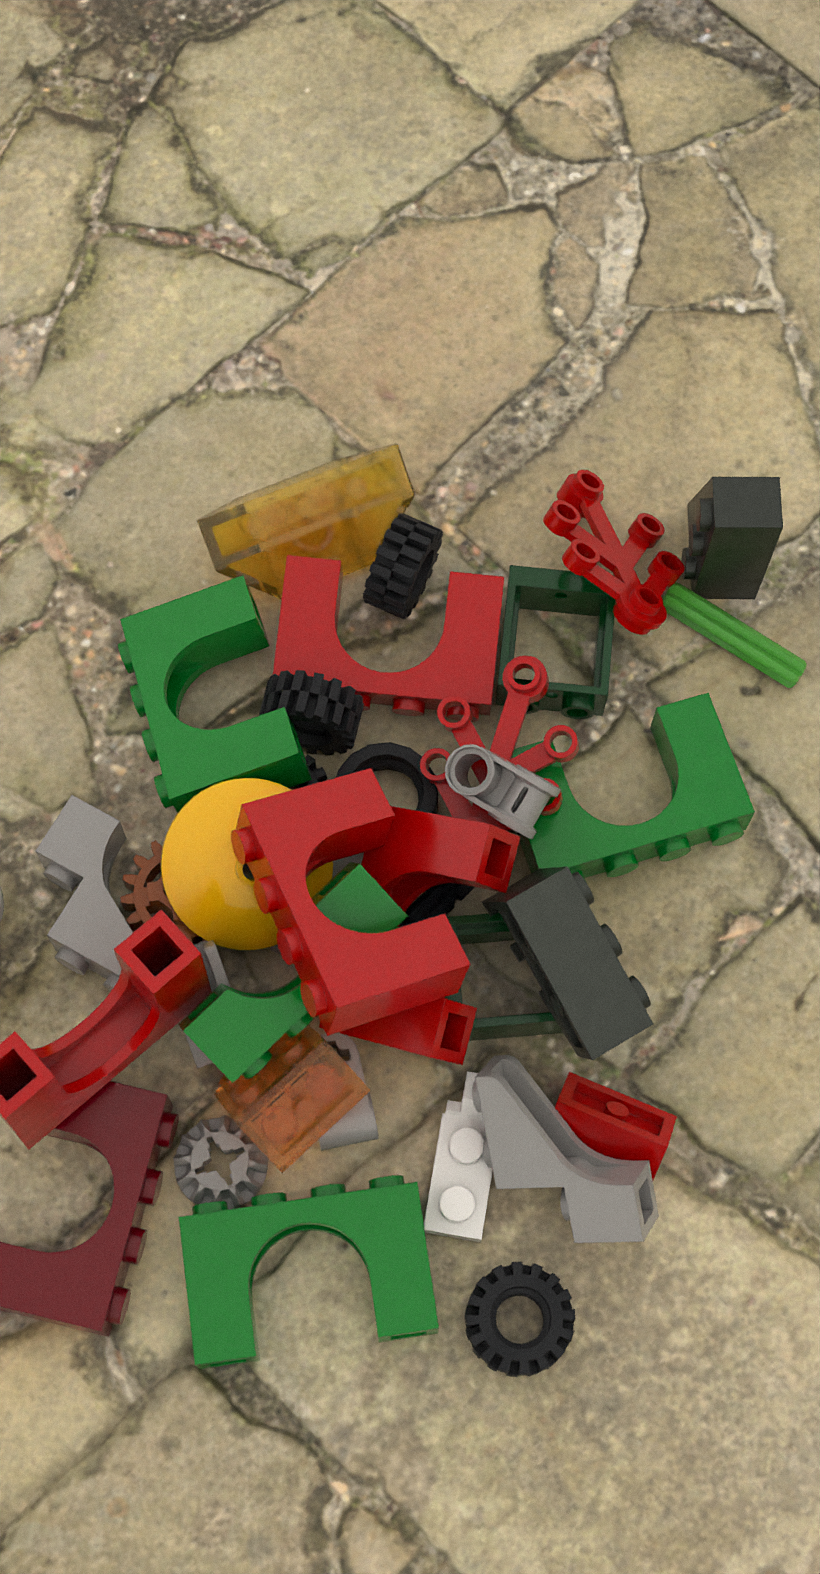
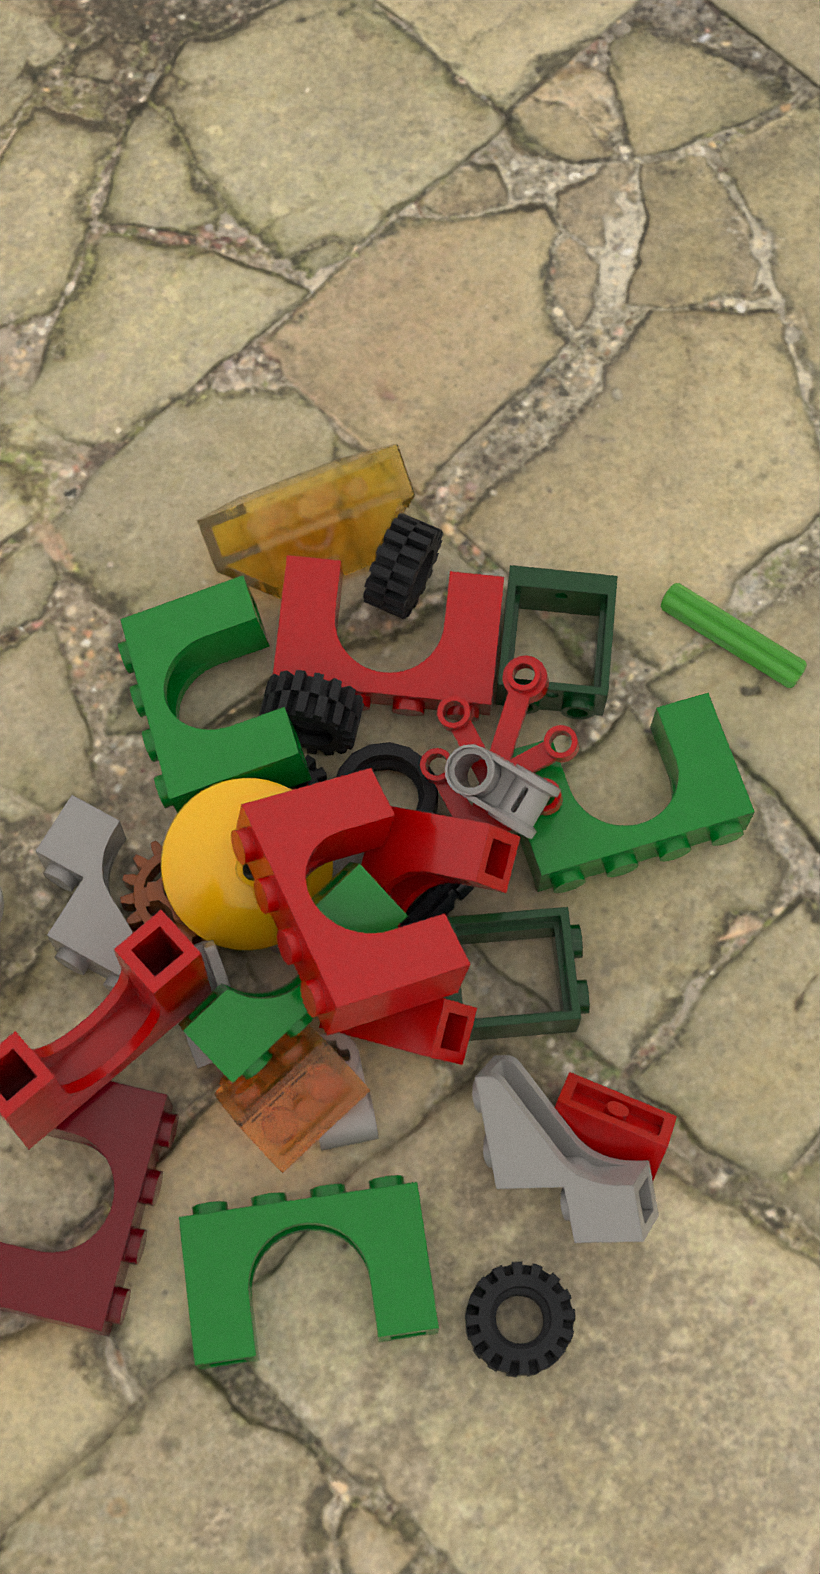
(193, 1154): light grey gear -> none
(459, 1172): white hinge -> none
(573, 960): pearl dark grey wedge -> none
(637, 604): red plant -> none
(732, 536): pearl dark grey wedge -> none

